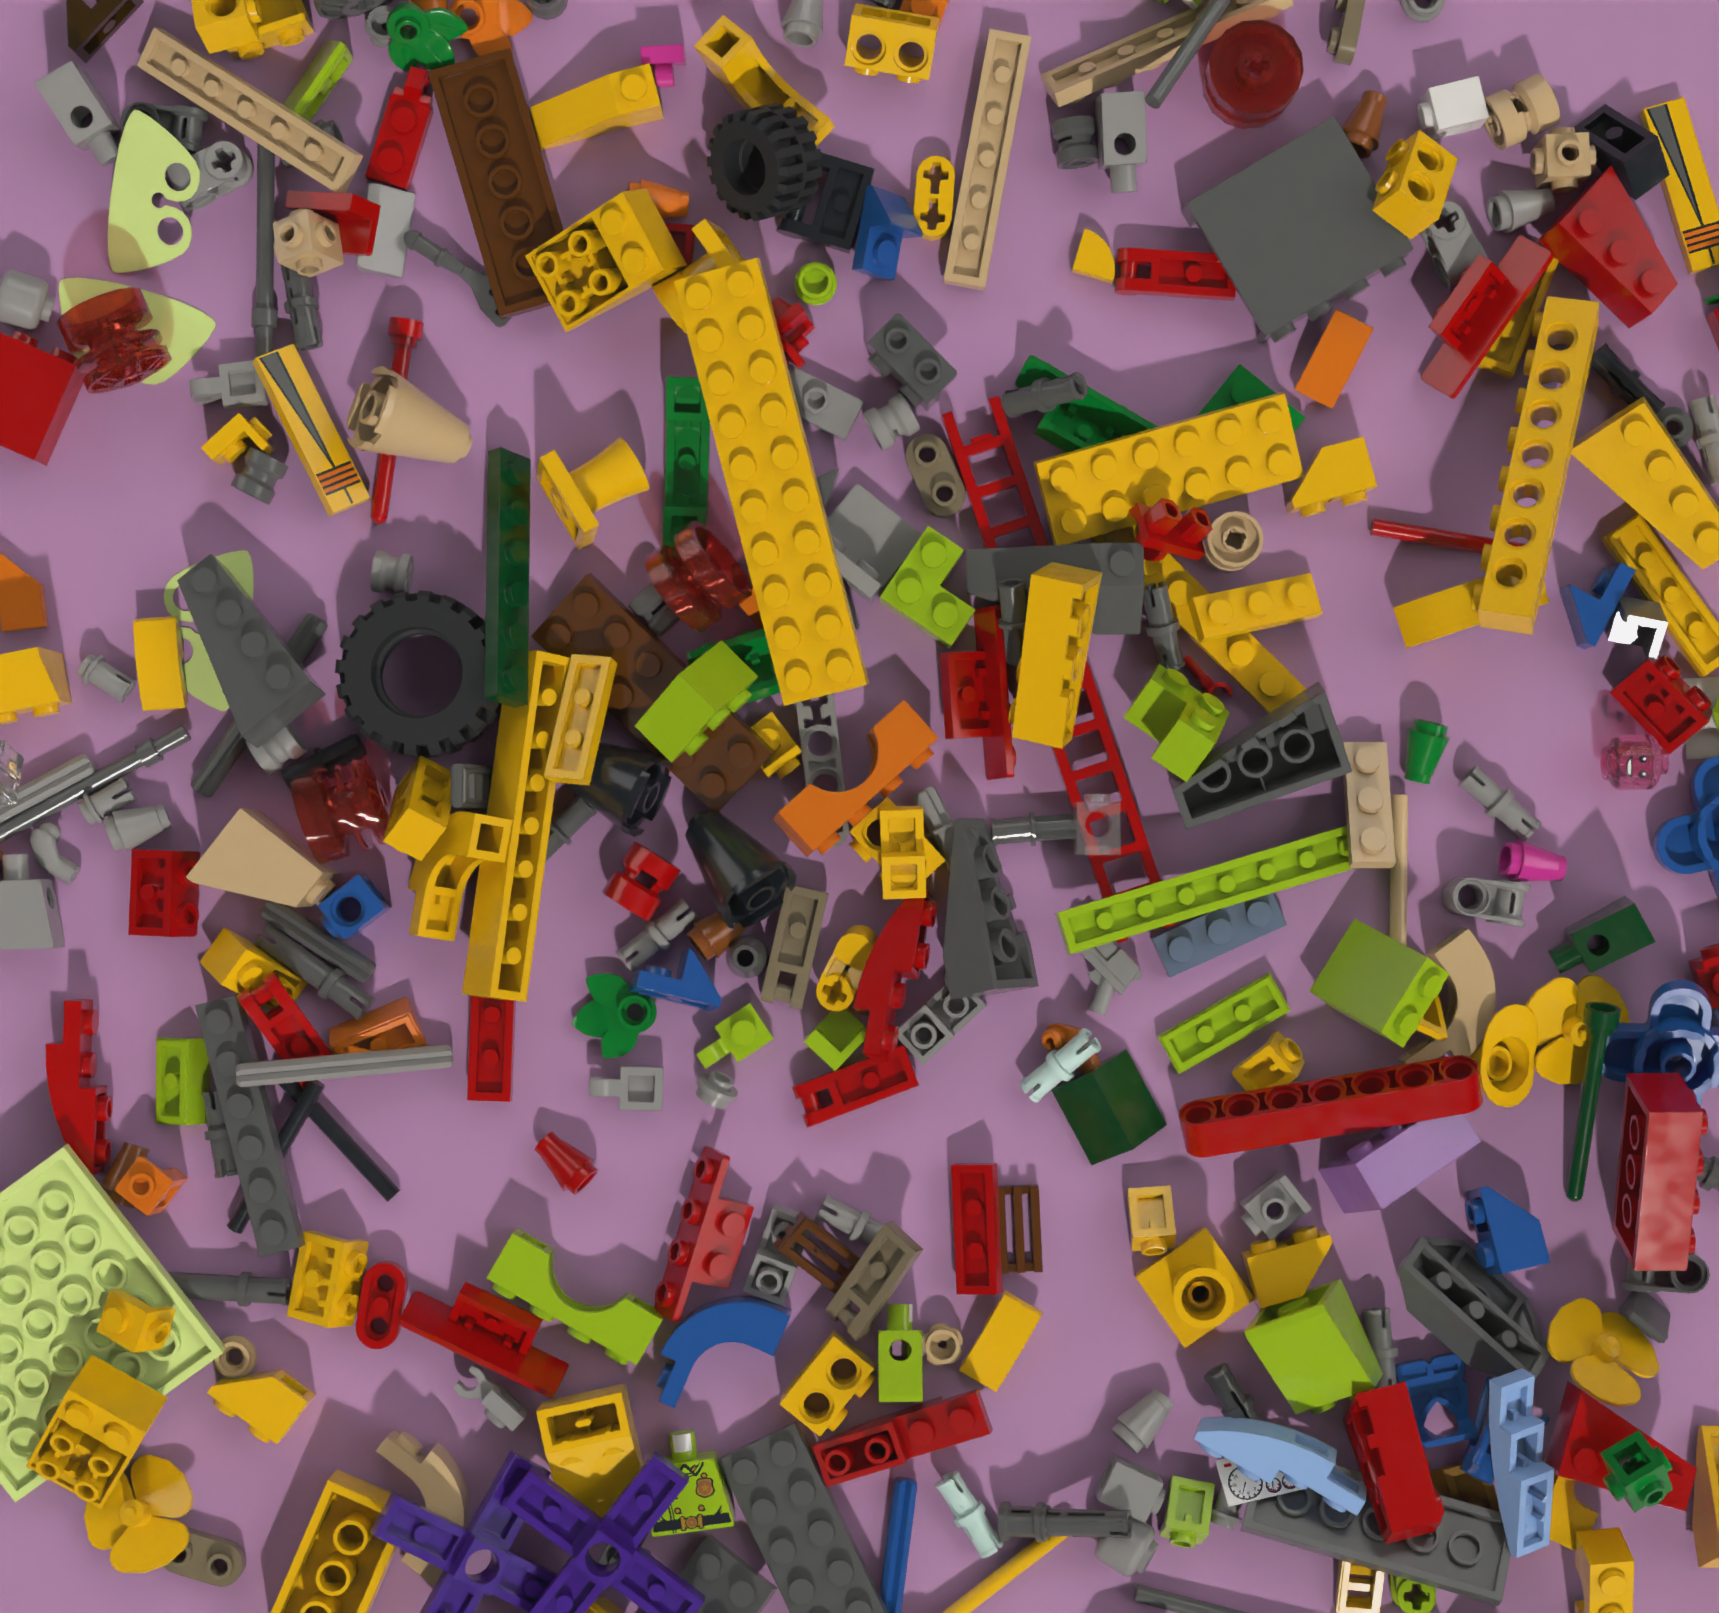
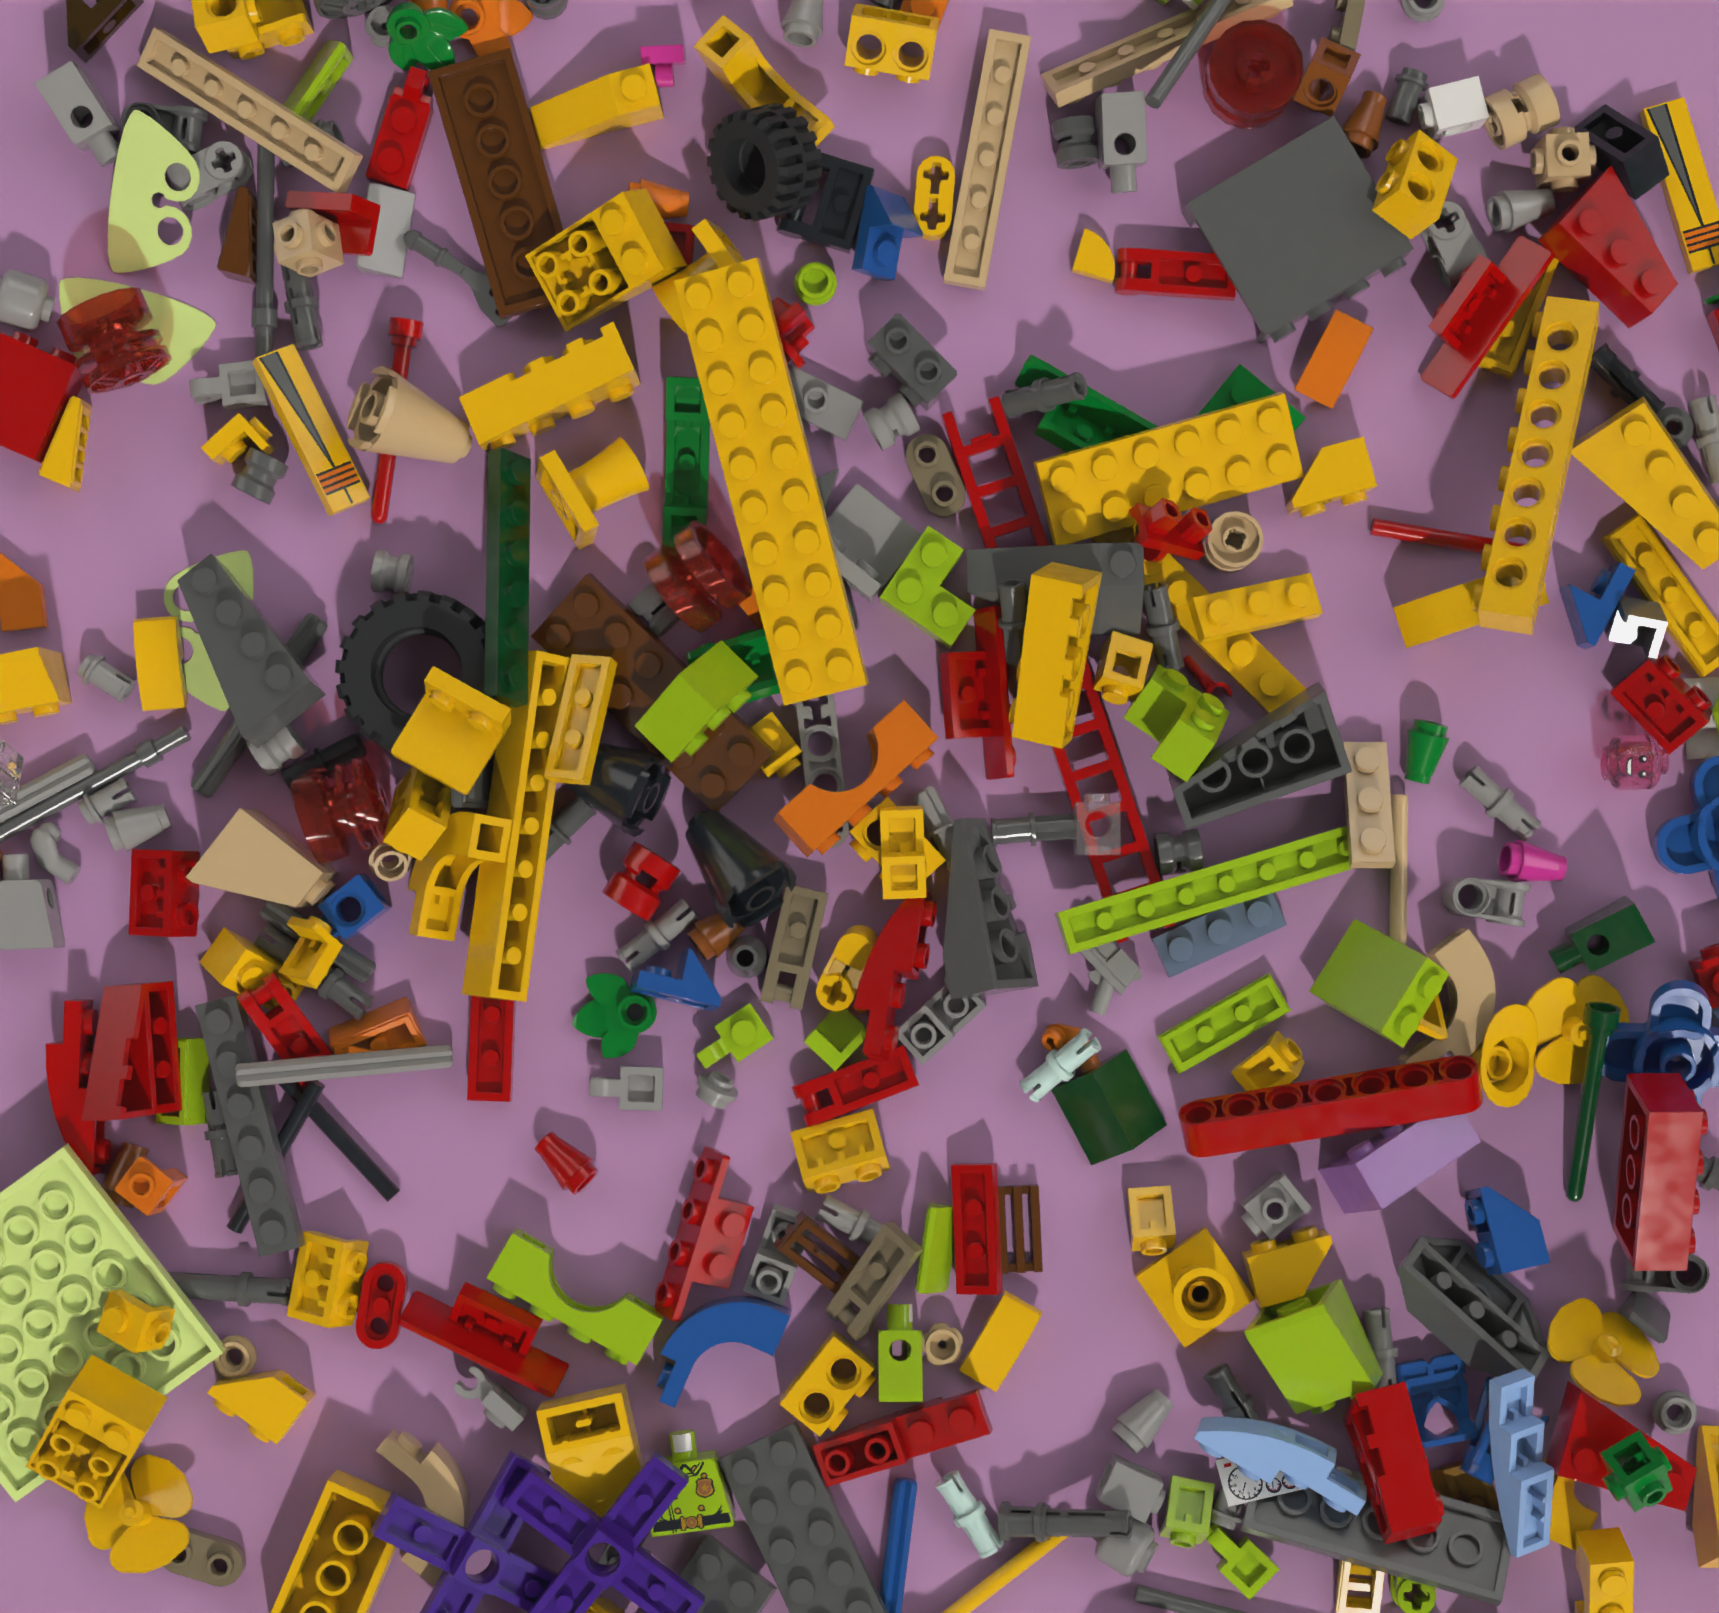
(68, 447): none -> yellow slope
(134, 1054): none -> red wedge
(238, 250): none -> reddish brown slope
(311, 954): none -> yellow bracket
(388, 870): none -> tan plate
(452, 732): none -> yellow bracket
(551, 390): none -> yellow wedge
(840, 1152): none -> yellow bracket
(938, 1249): none -> lime slope
(1122, 668): none -> yellow brick
(1178, 852): none -> dark grey wheel
(1243, 1562): none -> lime plate
(1330, 63): none -> dark orange brick
(1406, 96): none -> dark grey pin
(1686, 1416): none -> light grey plate

